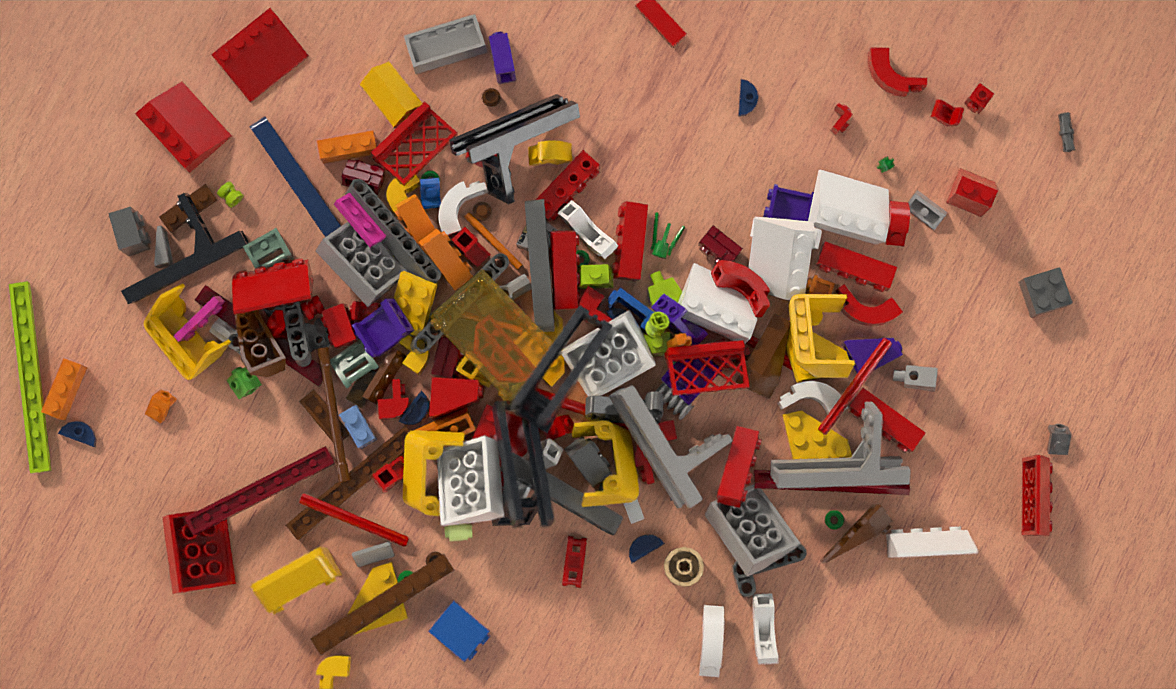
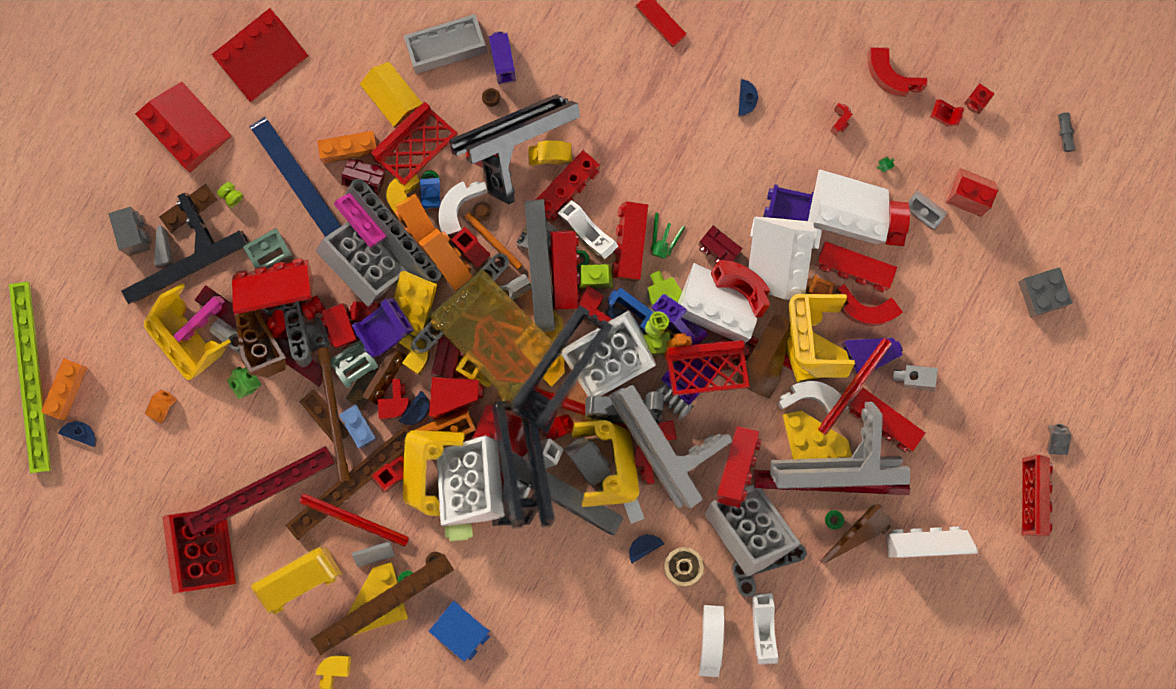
(574, 561): red plate -> none

